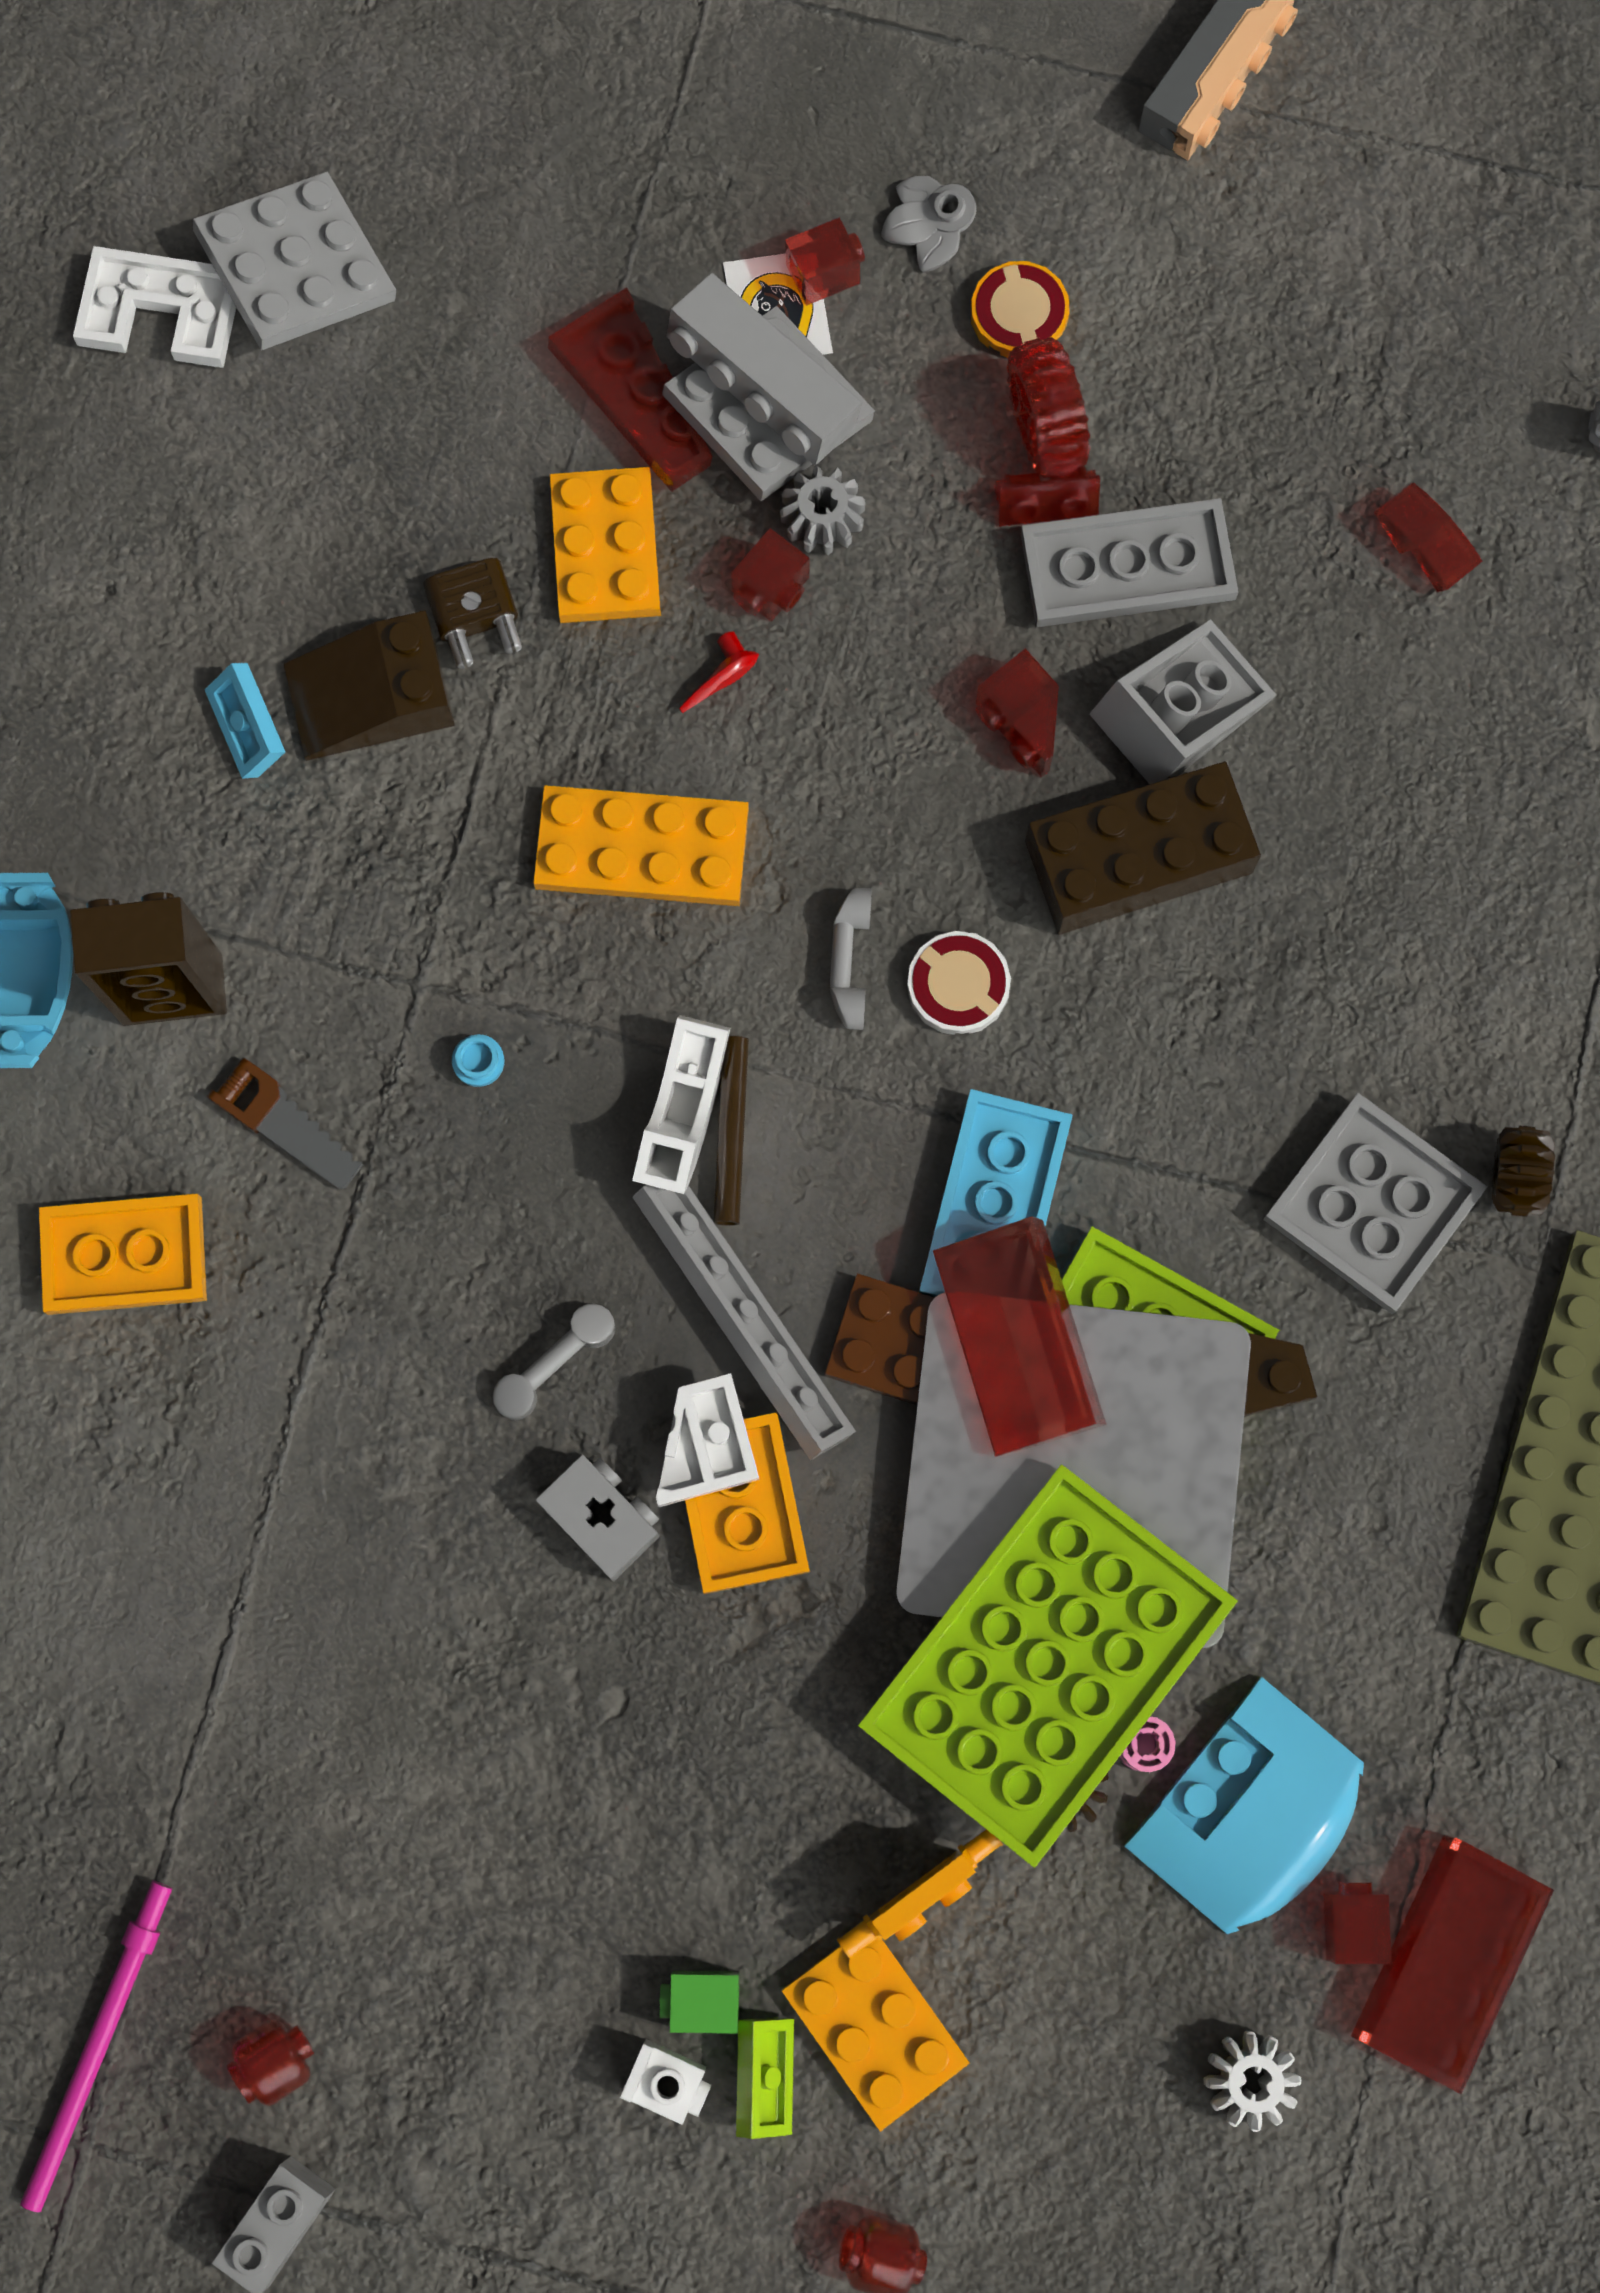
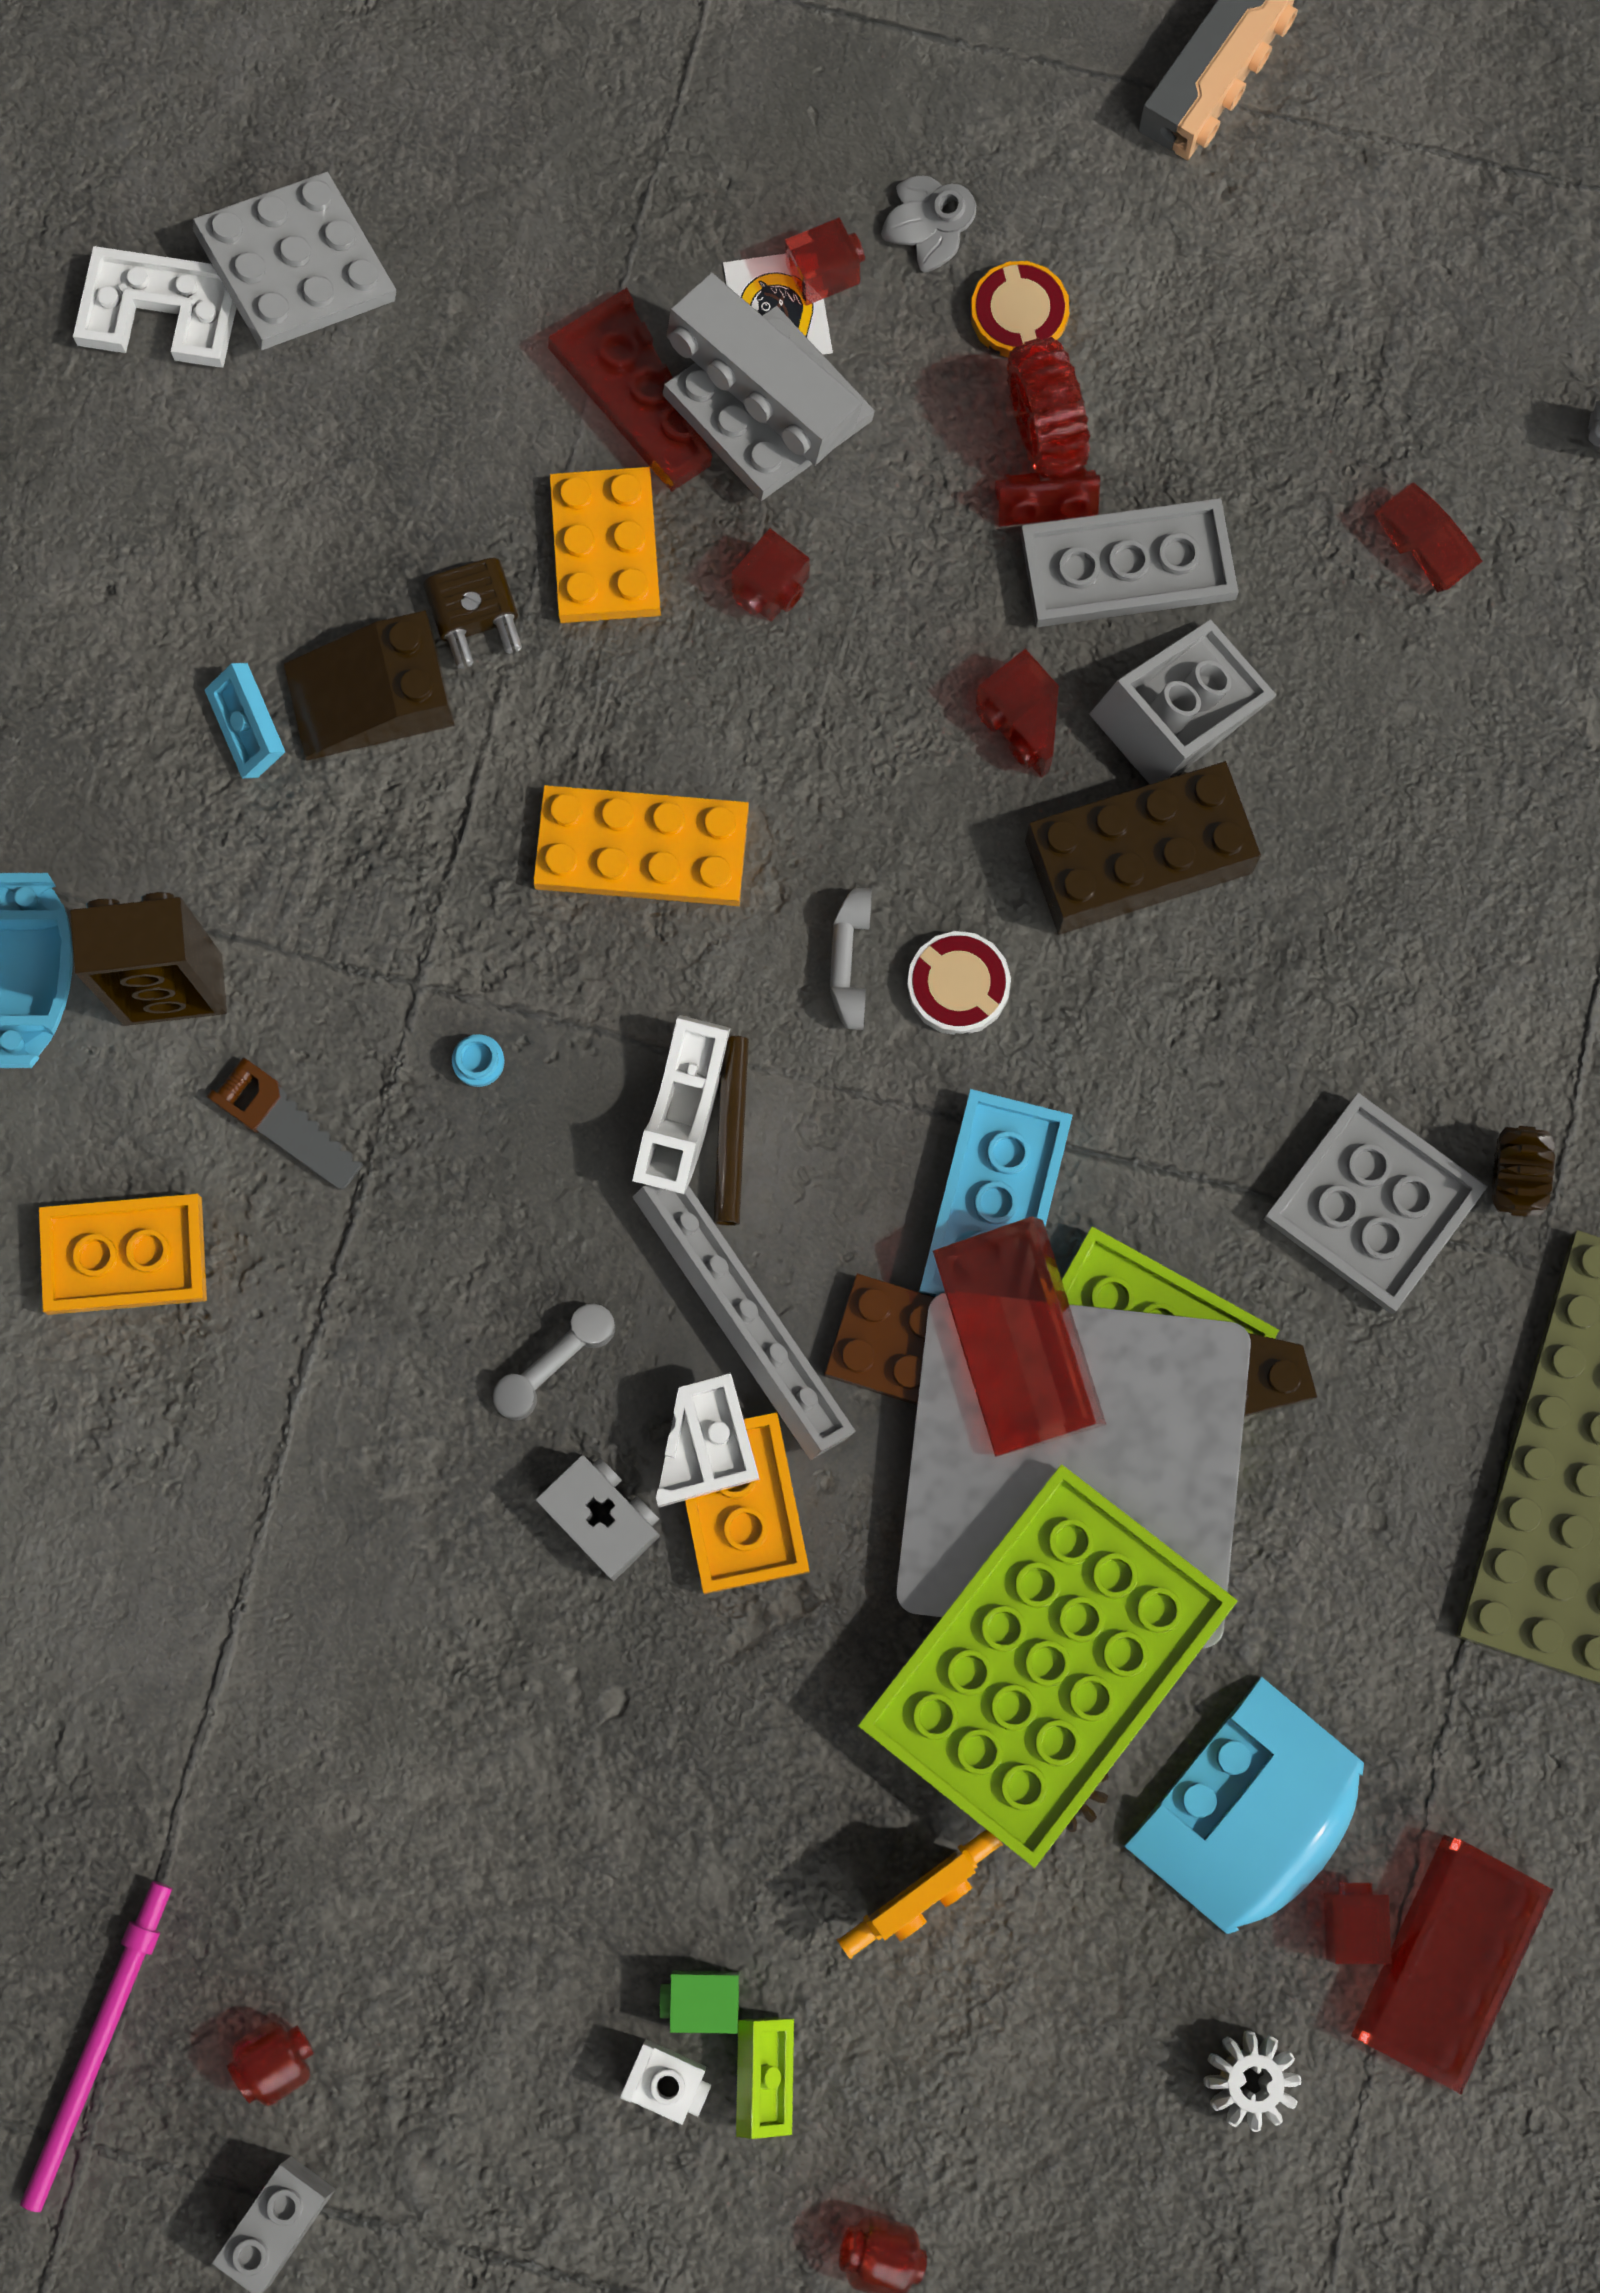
(735, 665): red bar -> none
(817, 493): light grey gear -> none
(876, 2029): light orange plate -> none
(1142, 1753): bright pink wheel -> none

